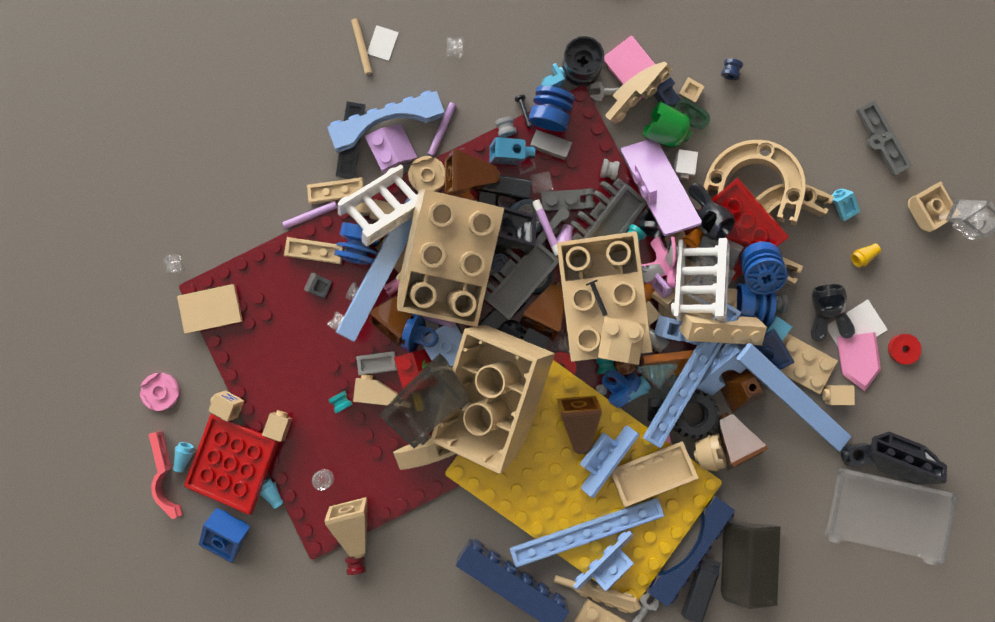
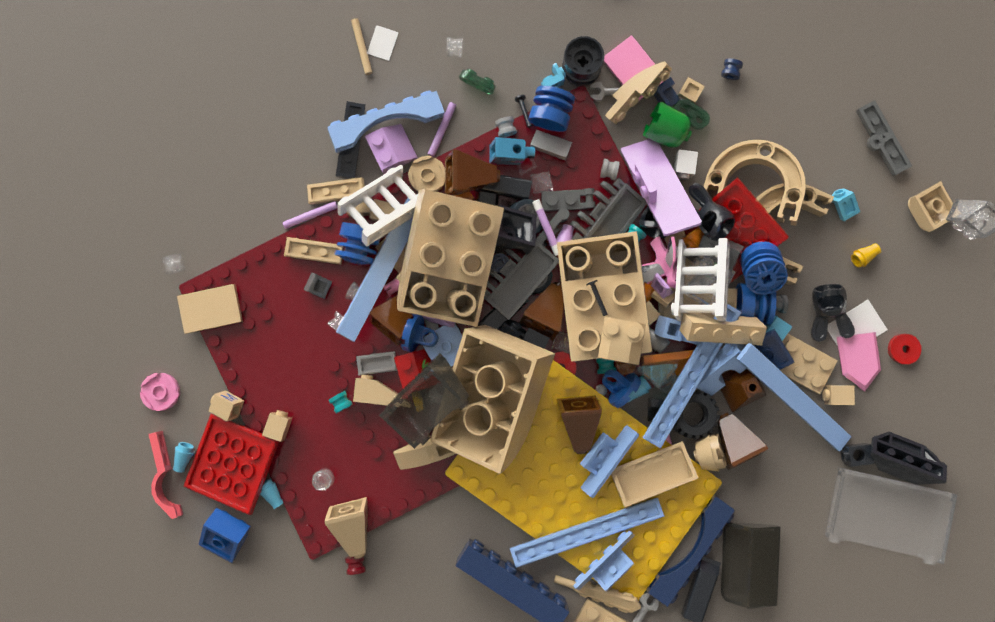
(471, 78): none -> clear green plate

